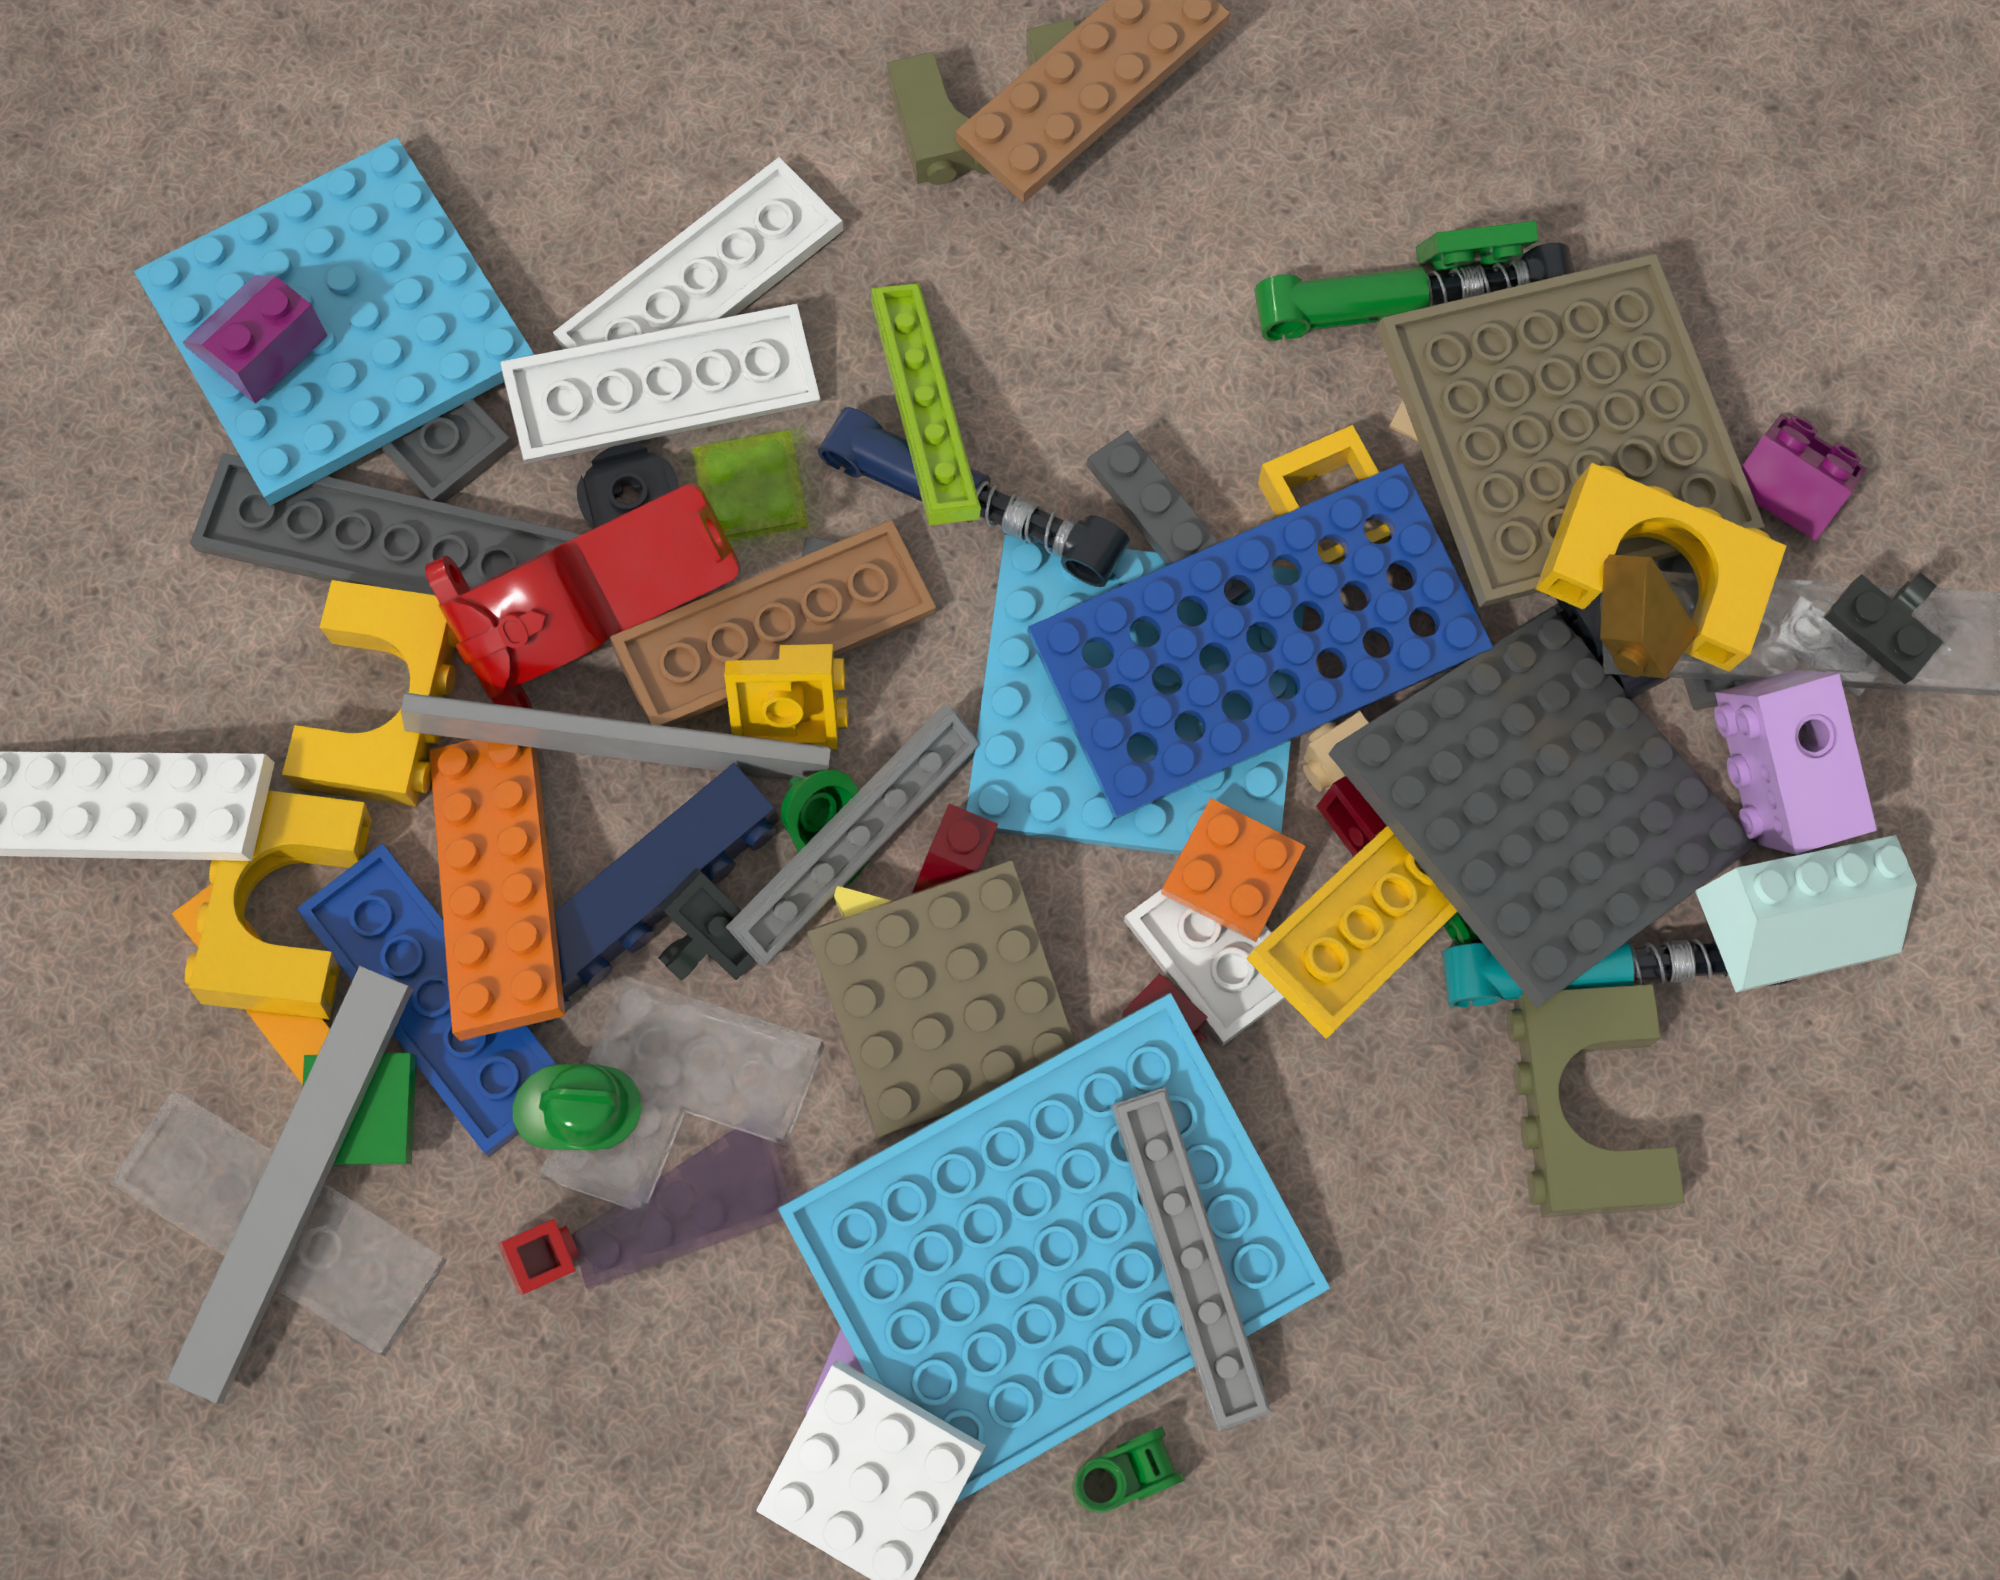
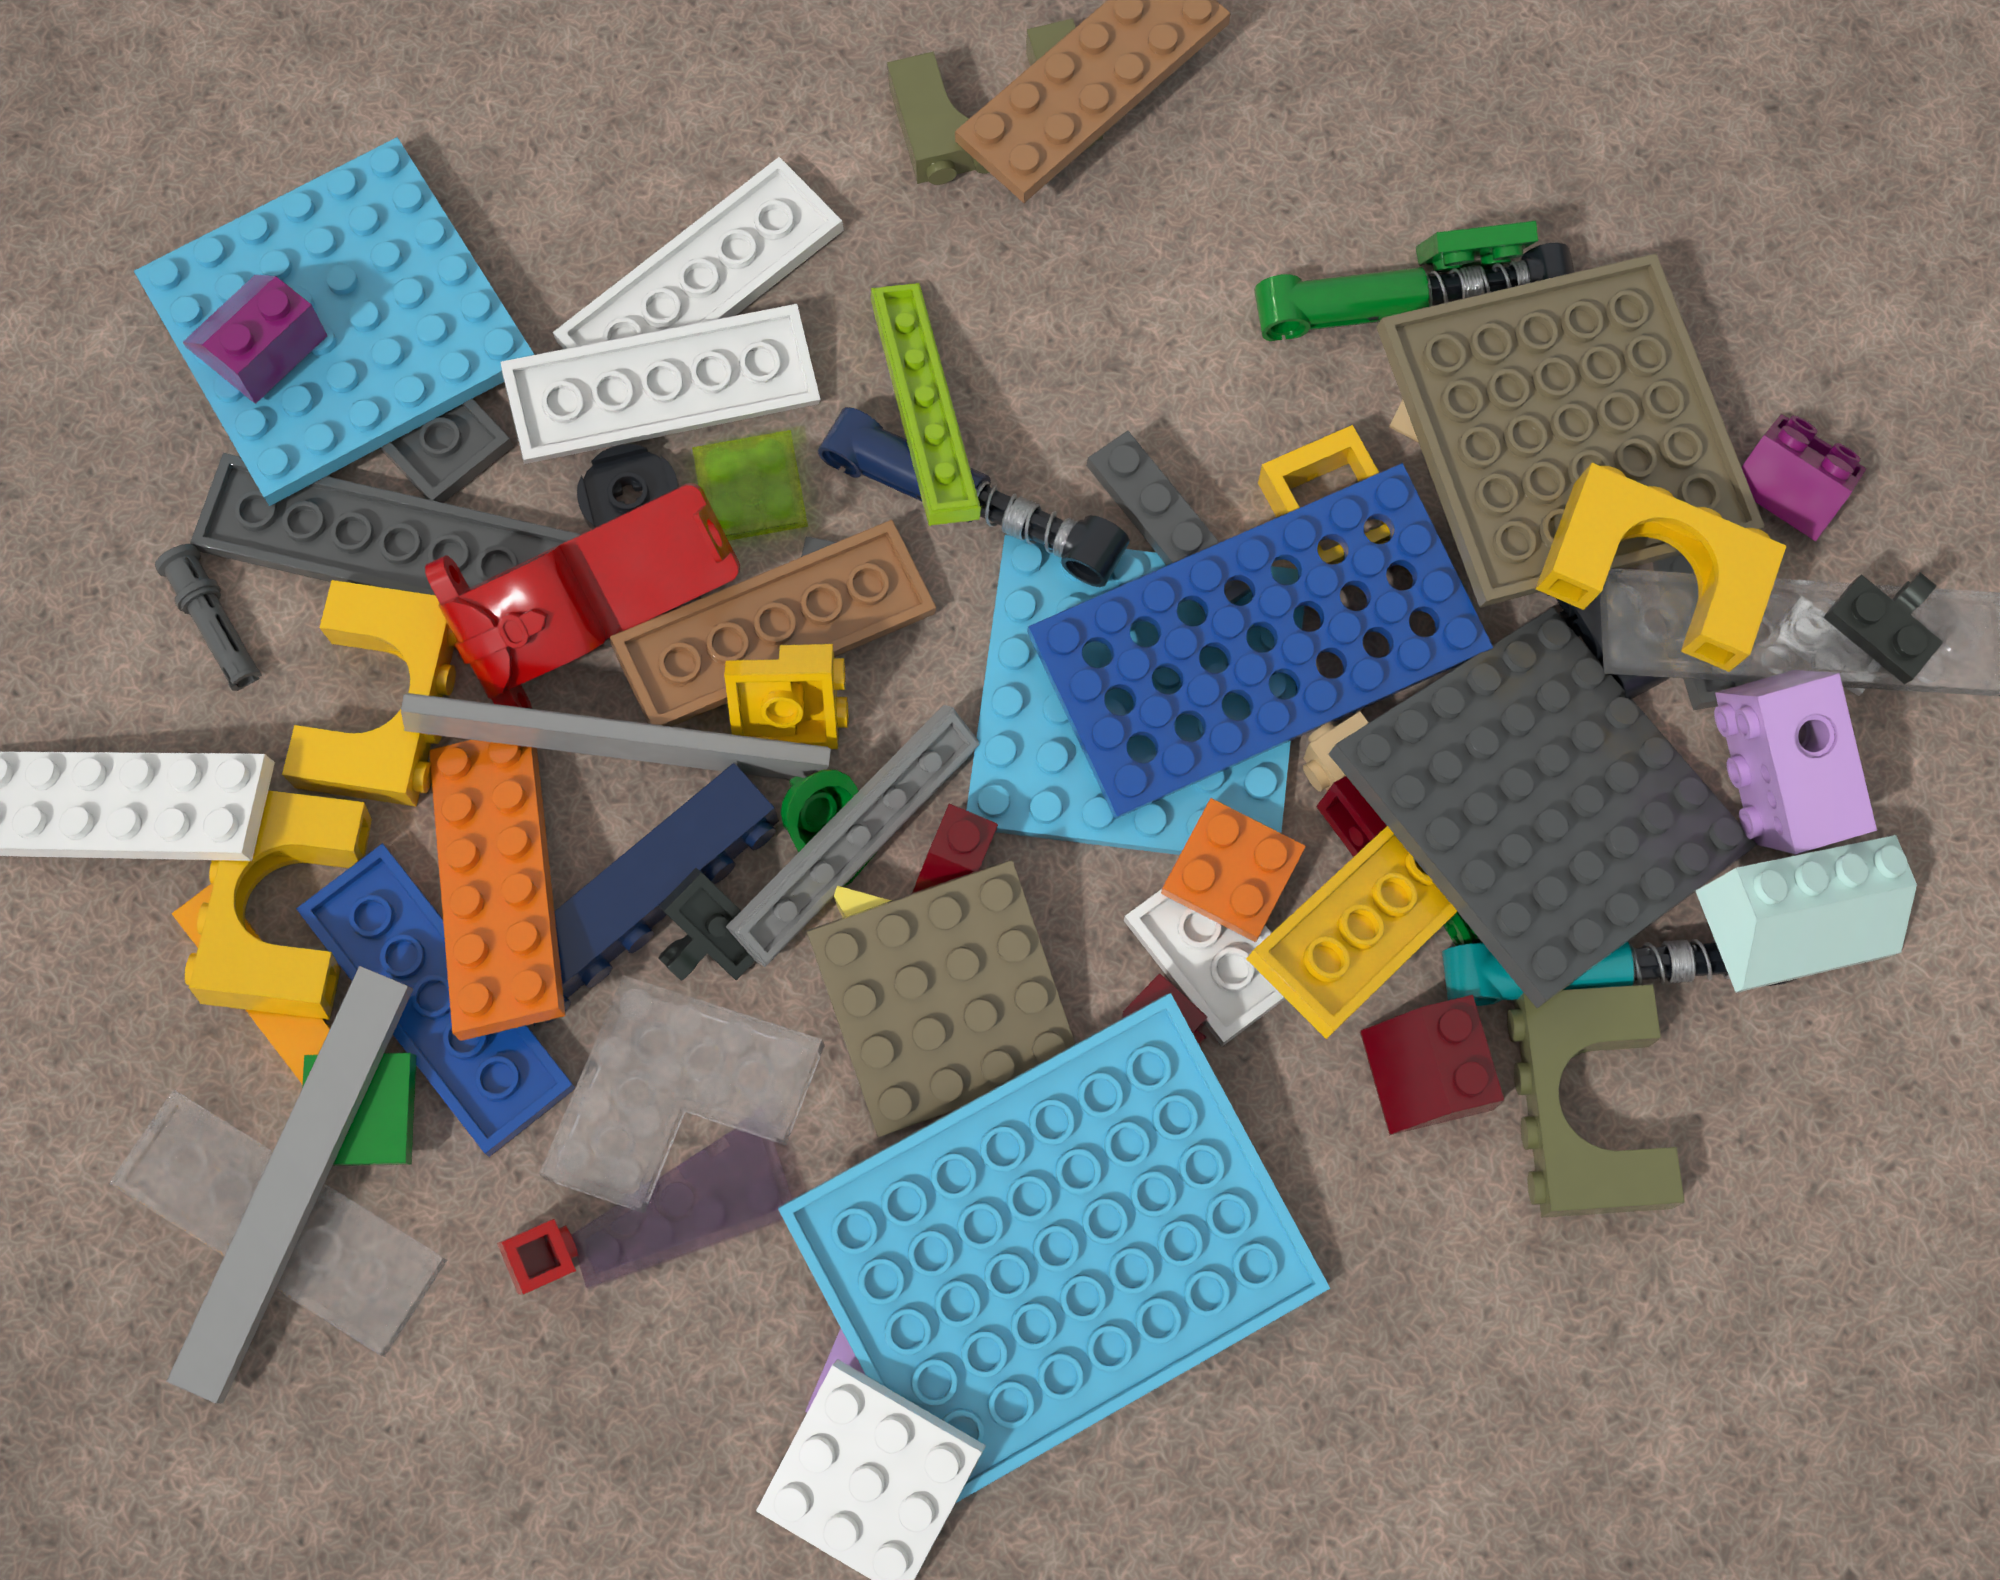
(200, 599): none -> dark grey pin
(577, 1107): green piece -> none
(1130, 1472): green piece -> none
(1190, 1259): light grey tile -> none
(1432, 1065): none -> dark red slope
(1642, 618): pearl gold slope -> none

